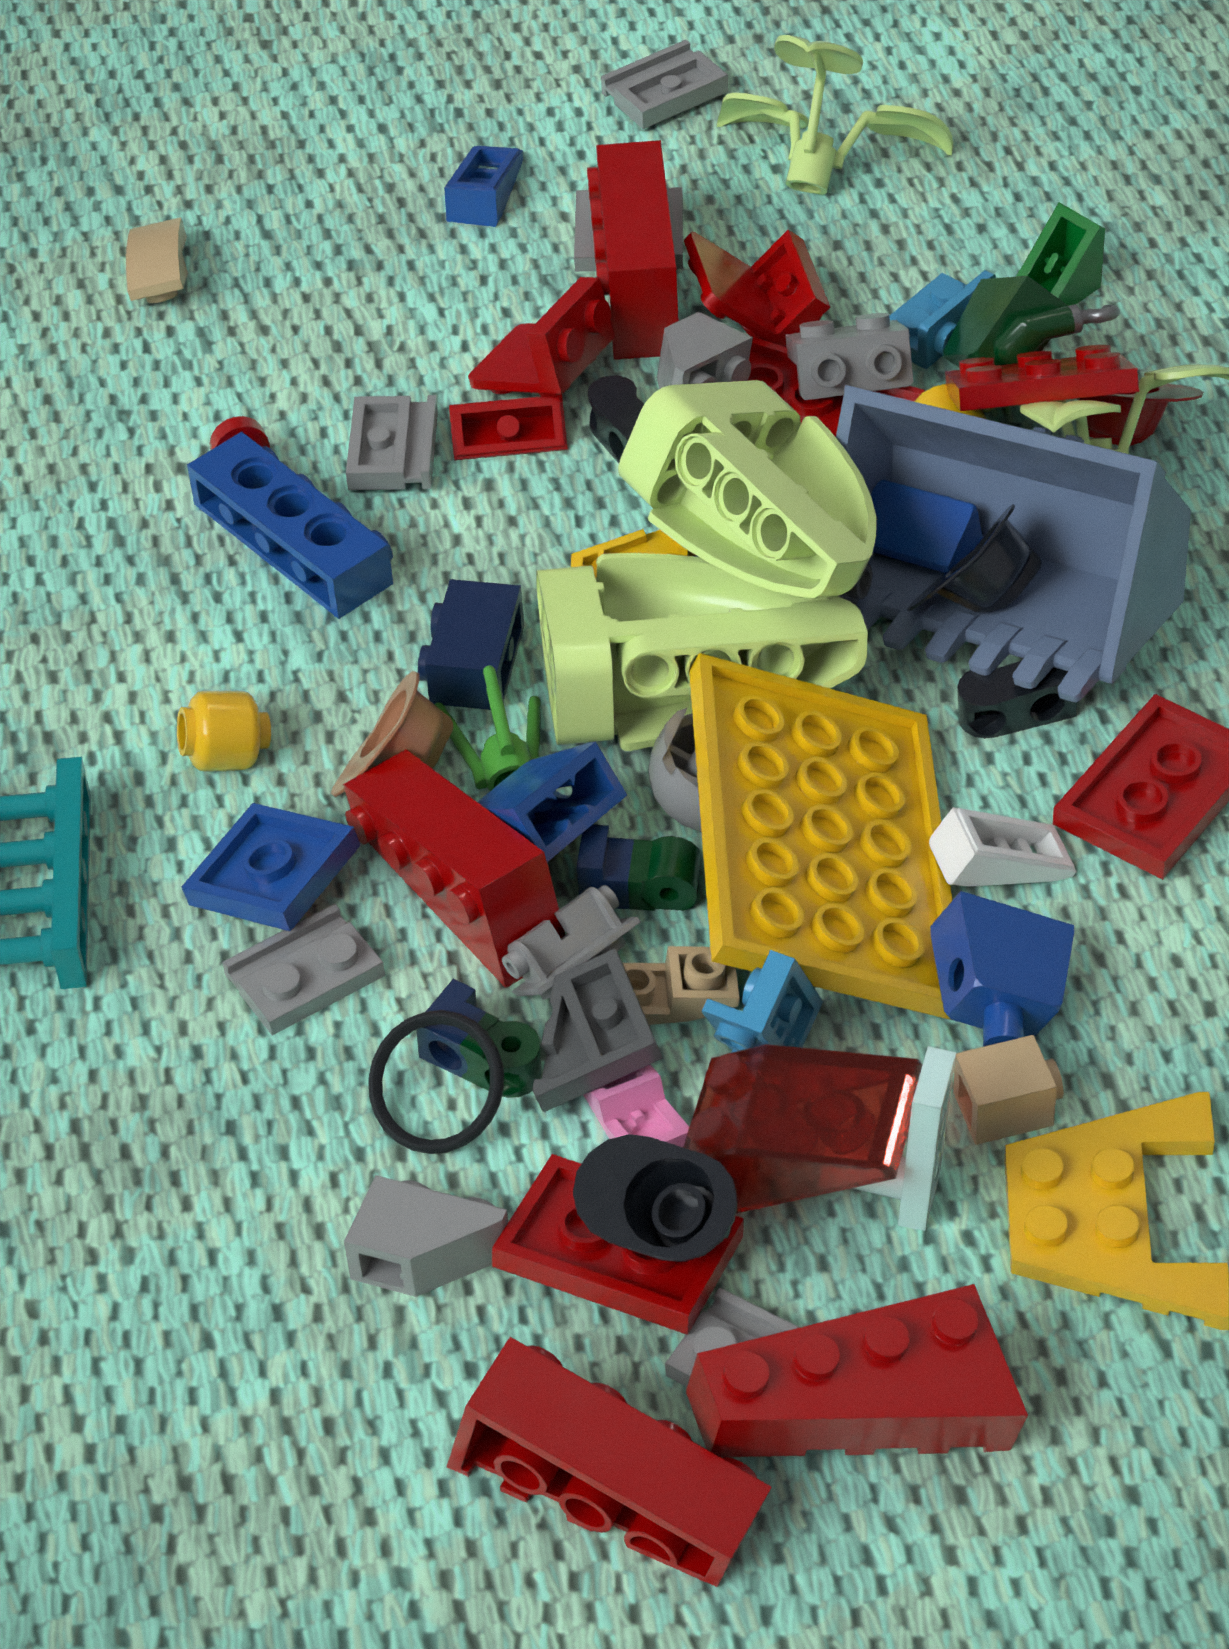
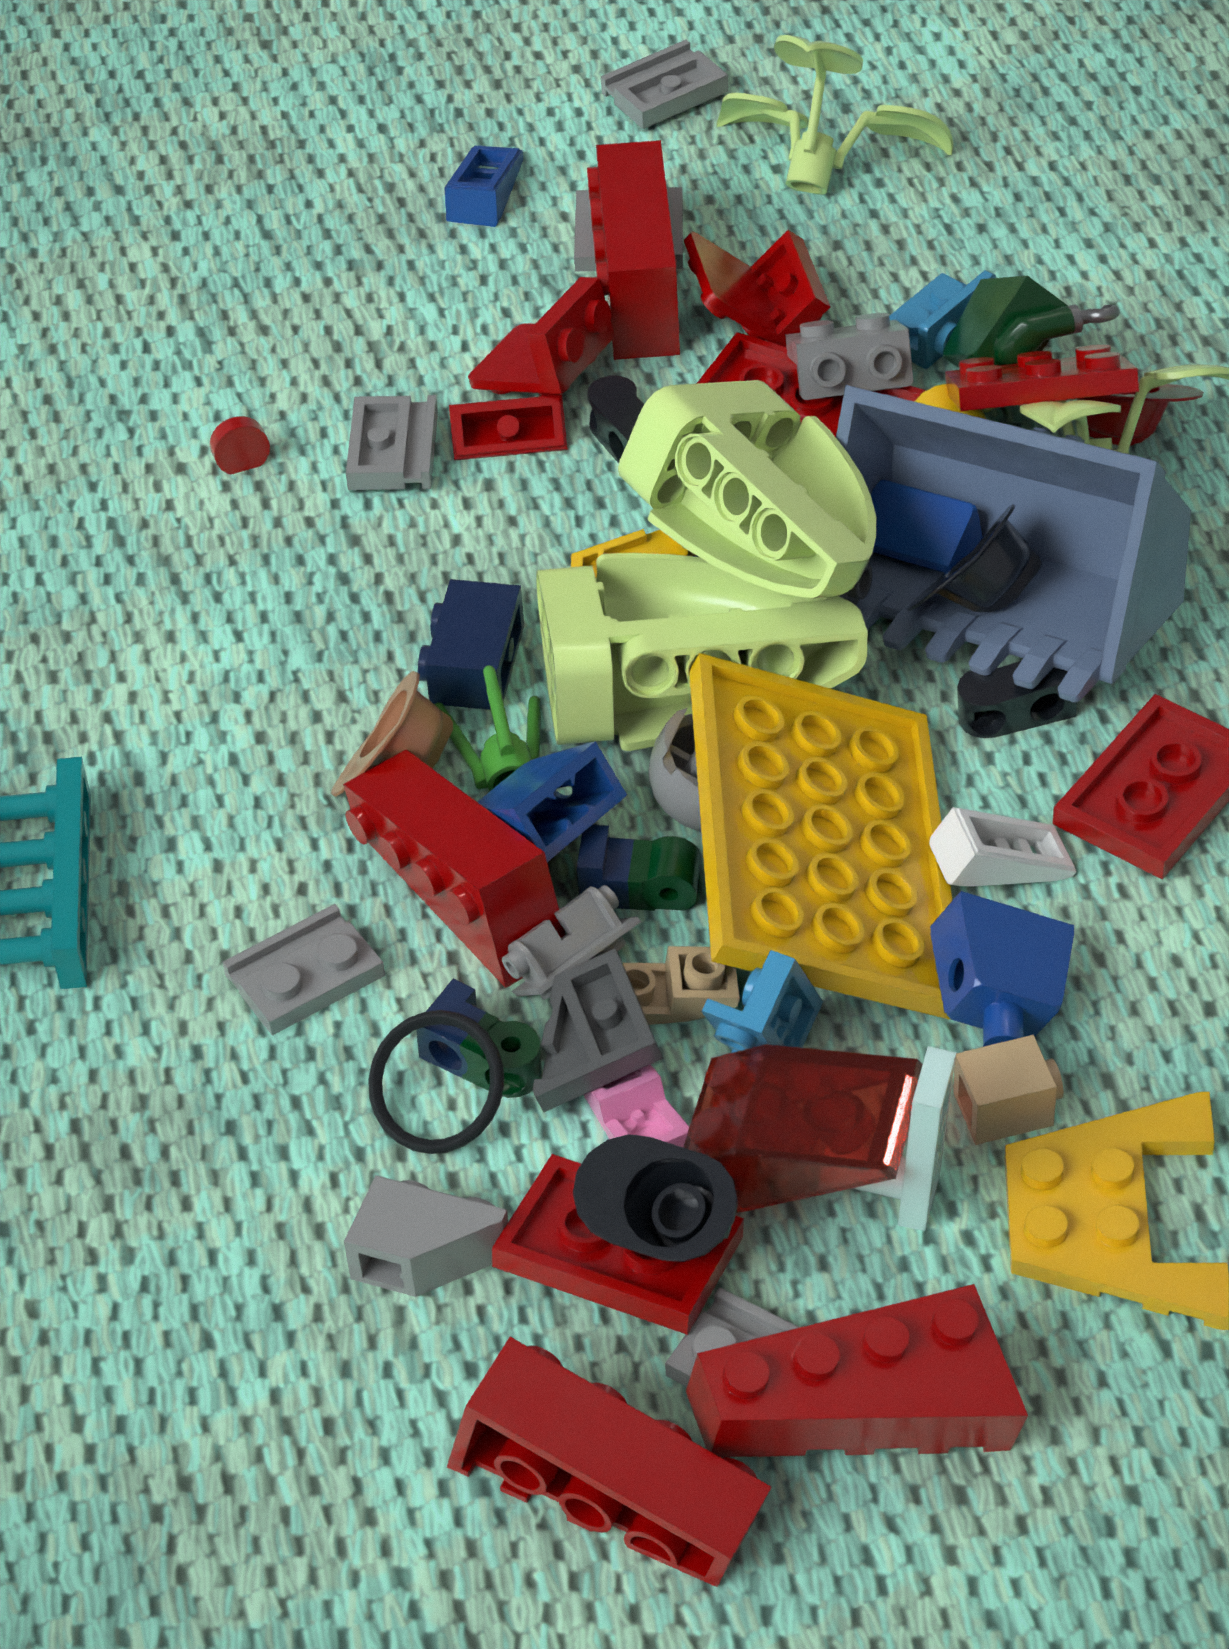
(156, 261): tan slope -> none
(222, 730): yellow head -> none
(271, 866): blue plate -> none
(291, 524): blue brick -> none
(703, 352): light grey slope -> none
(1067, 256): green slope -> none

